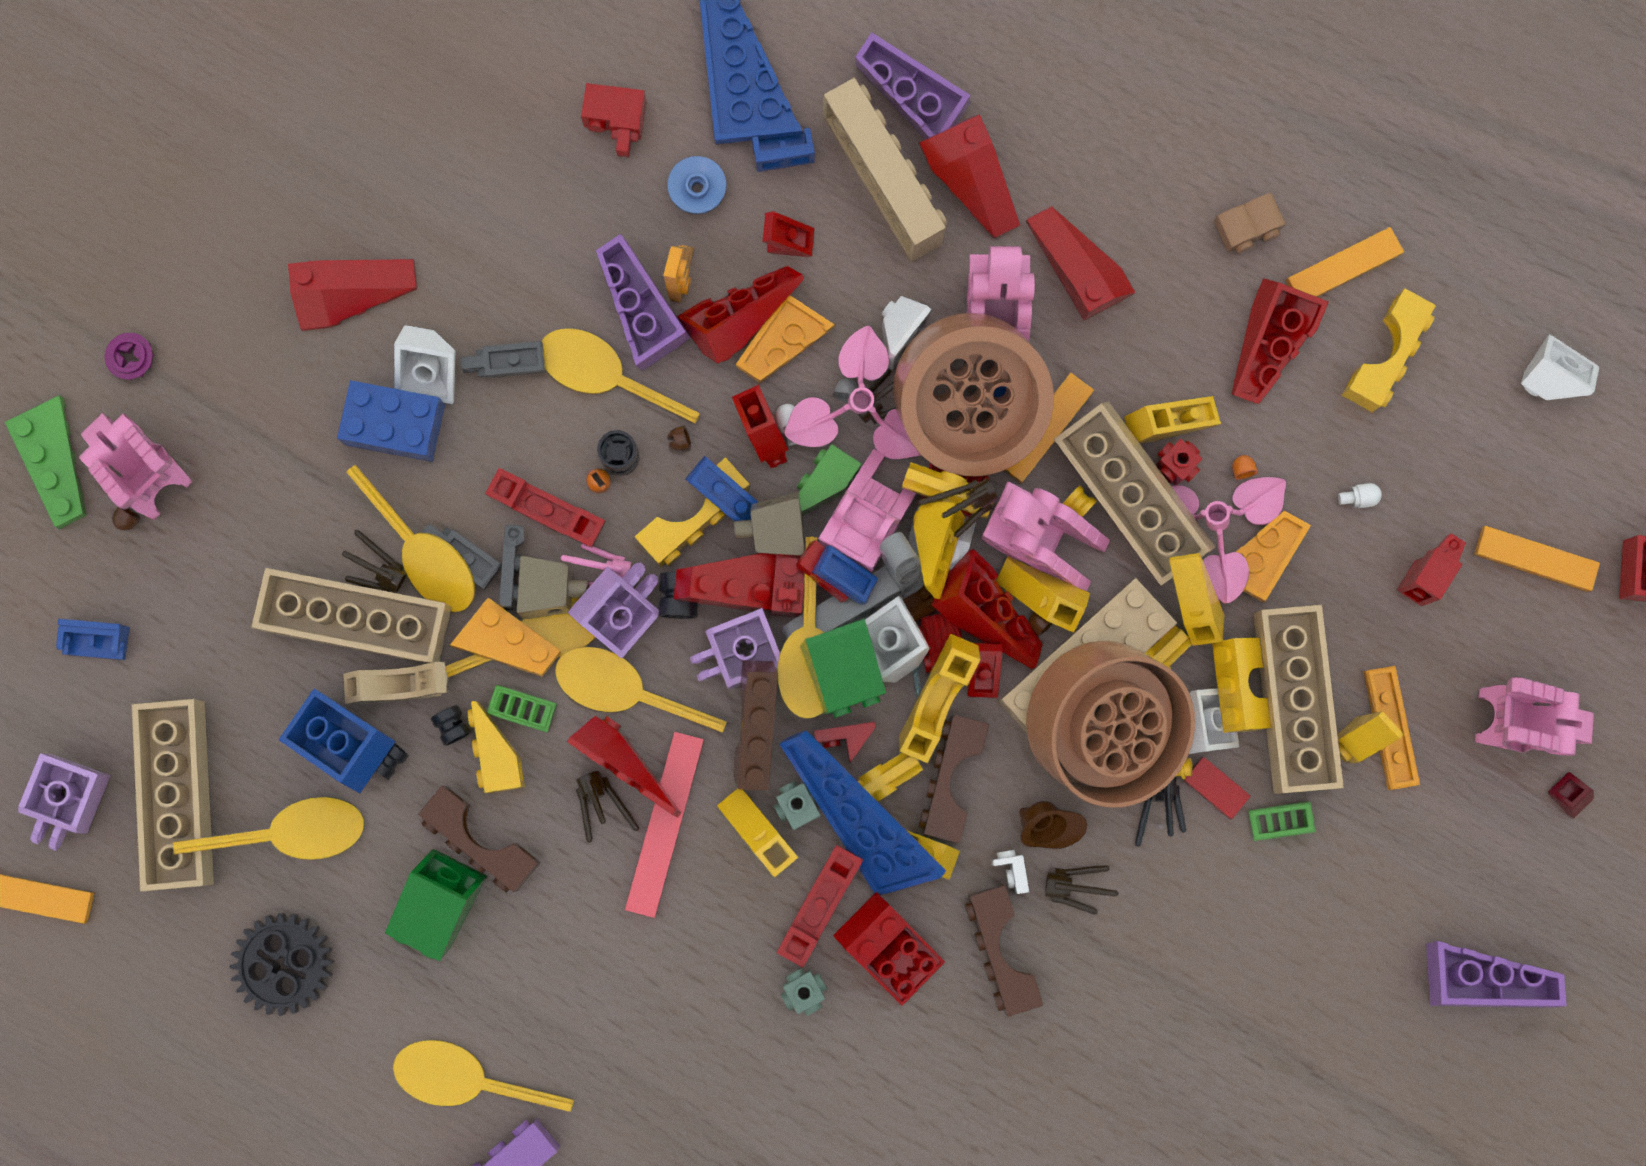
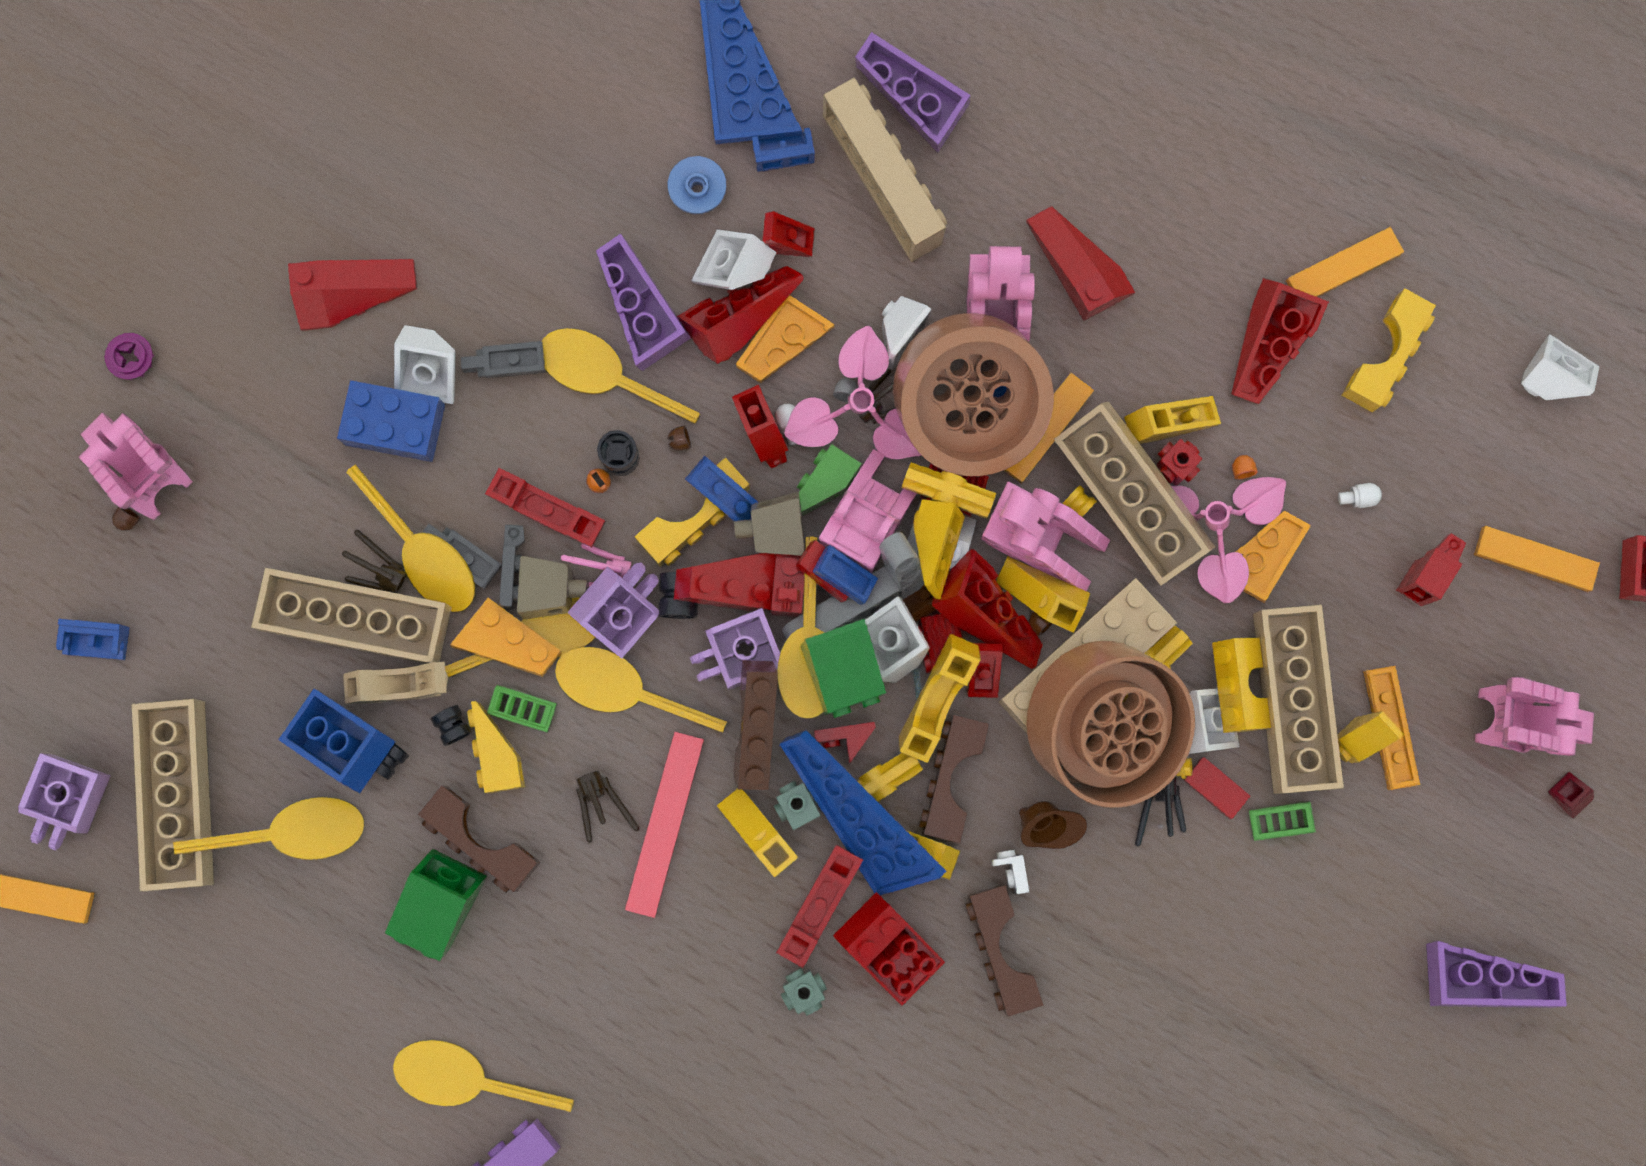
(49, 458): bright green wing -> none
(294, 938): black gear -> none
(612, 750): red wedge -> none
(615, 110): red hinge -> none
(677, 271): light orange wing -> none
(733, 260): none -> white slope
(970, 169): red wedge -> none
(980, 496): dark brown plant -> none
(1060, 885): dark brown plant -> none
(1197, 600): yellow slope -> none
(1250, 223): medium nougat brick -> none

